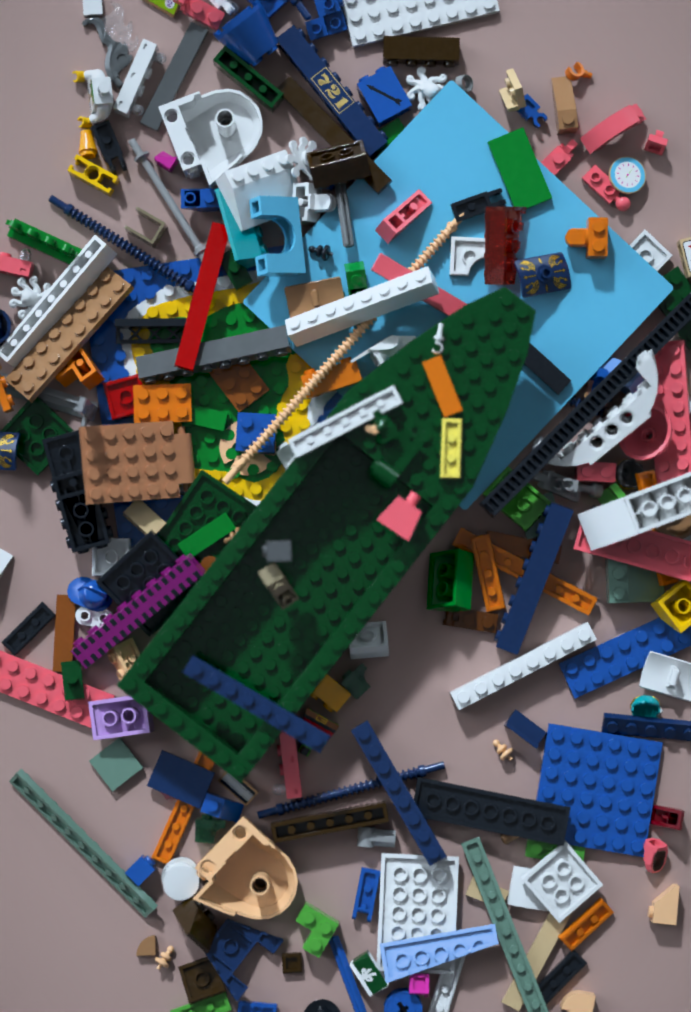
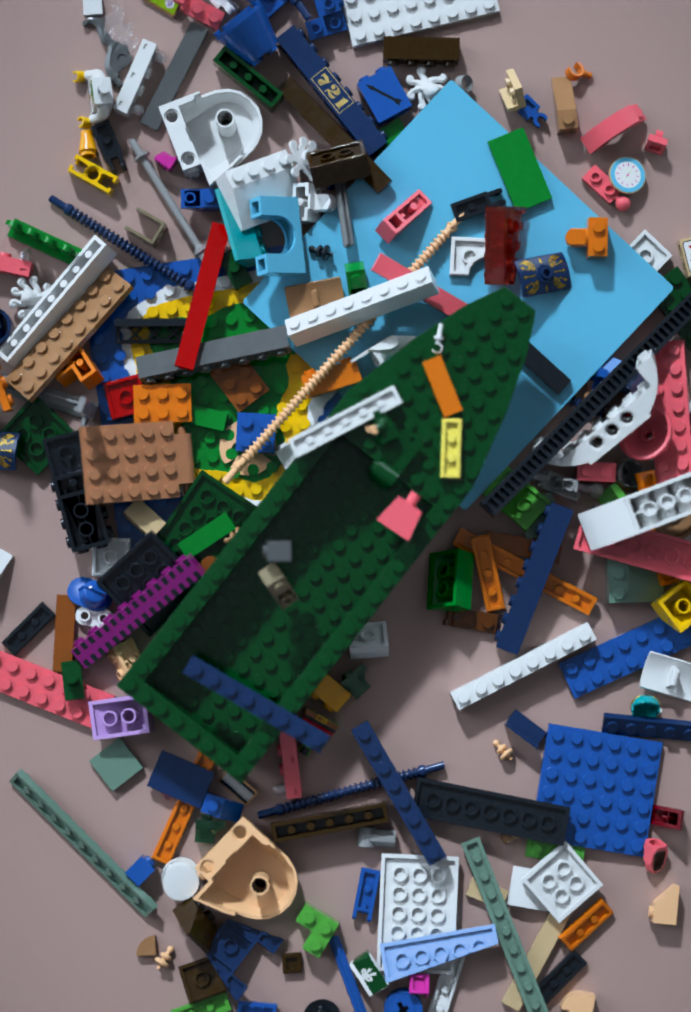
(559, 157): coral hinge -> none

